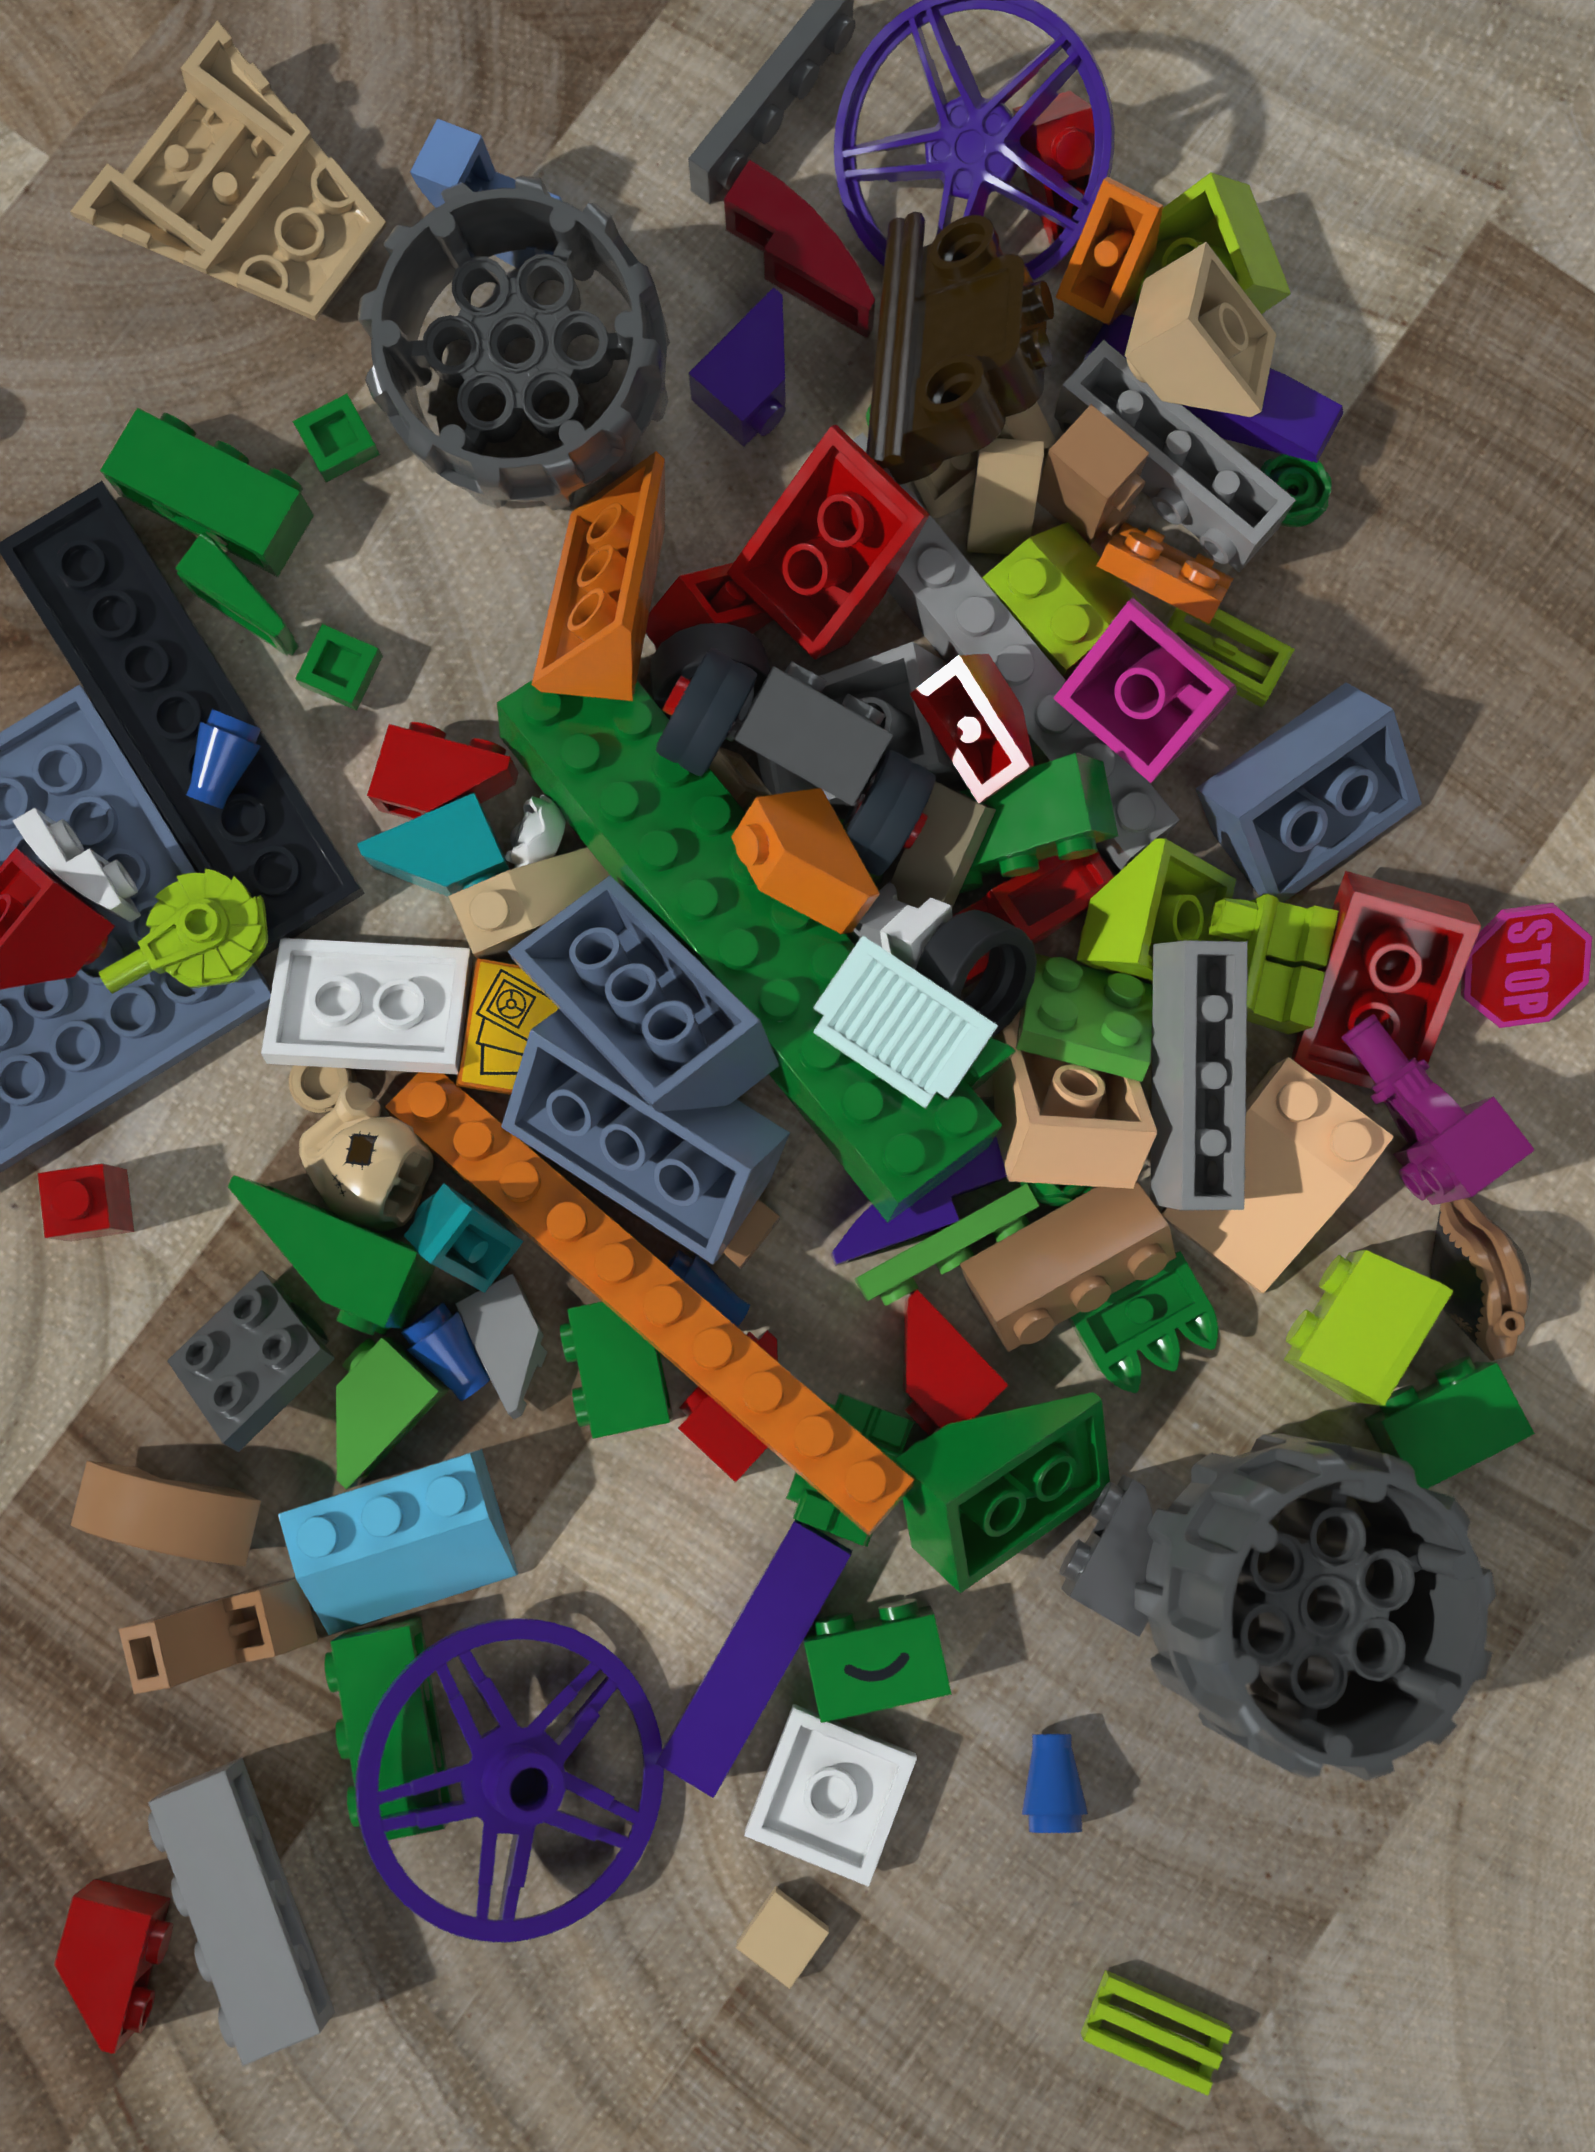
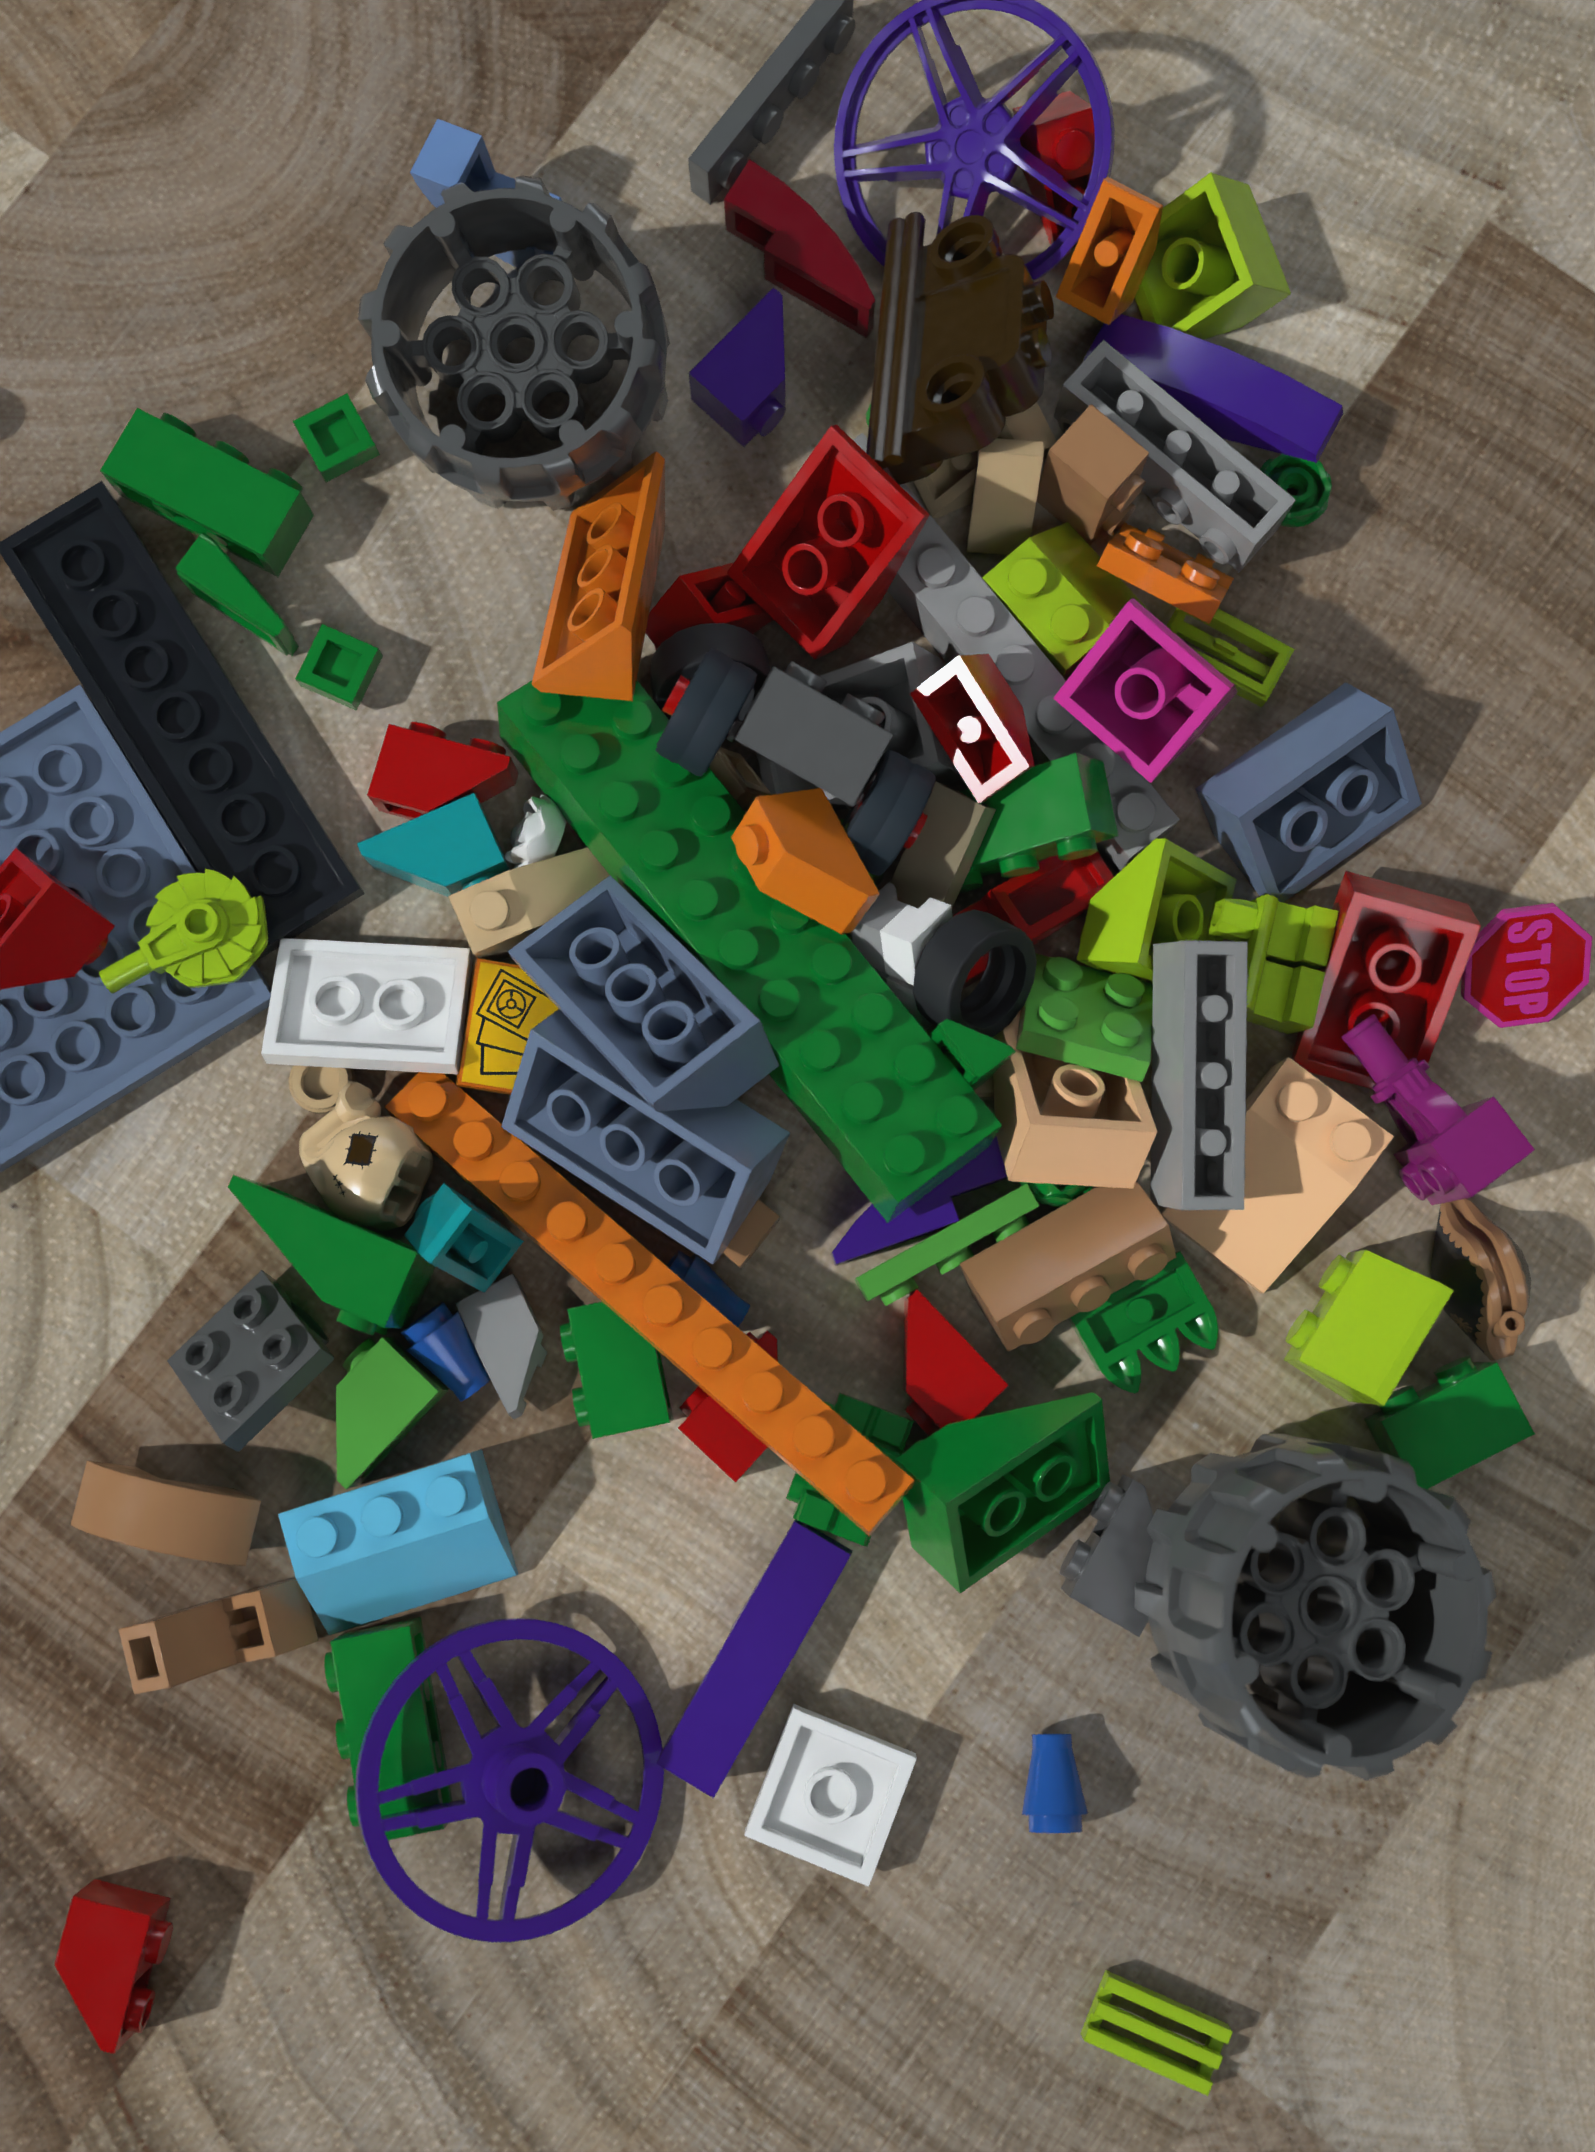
(82, 870): white slope -> none
(85, 1202): red brick -> none
(221, 757): blue cone -> none
(239, 189): tan wedge -> none
(240, 1912): light grey brick -> none
(782, 1937): tan tile -> none
(876, 1660): green brick -> none
(900, 1024): light aqua window -> none
(1201, 337): tan slope -> none

